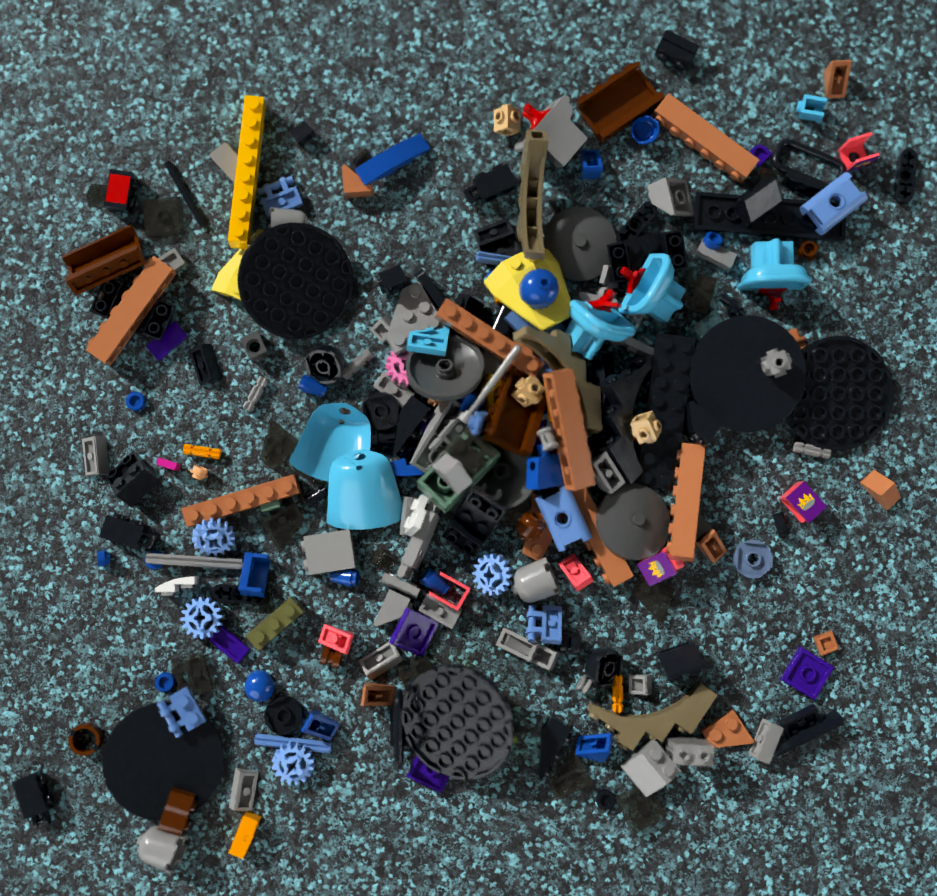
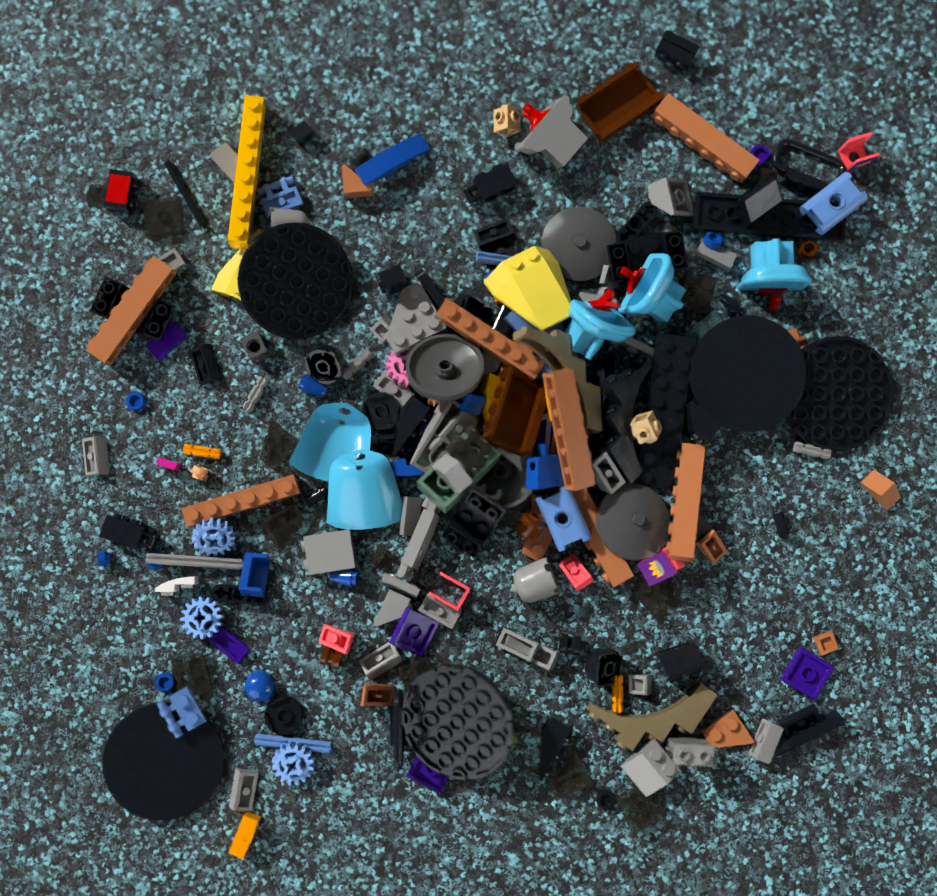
(34, 798): black brick -> none
(97, 732): reddish brown piece -> none
(104, 259): reddish brown panel -> none
(132, 479): black slope -> none
(161, 849): light grey cylinder -> none
(176, 811): reddish brown brick -> none
(274, 505): sand green tile -> none
(275, 623): olive brick -> none
(320, 725): blue slope -> none
(417, 516): white plate -> none
(429, 341): medium azure wing -> none
(434, 581): blue cone -> none
(464, 416): light grey piece -> none
(477, 421): medium blue slope -> none
(498, 568): light blue gear -> none
(528, 391): tan brick -> none
(530, 195): dark tan arch -> none
(539, 288): blue cylinder -> none
(548, 439): light grey bush -> none
(550, 626): medium blue plate -> none
(583, 684): light grey bush -> none
(590, 164): blue slope -> none
(594, 747): blue slope -> none
(645, 130): blue hair -> none
(759, 567): sand blue plate -> none
(769, 363): light grey brick -> none
(803, 502): piece -> none
(812, 102): medium azure window -> none
(836, 78): nougat slope -> none
(911, 170): black beam -> none

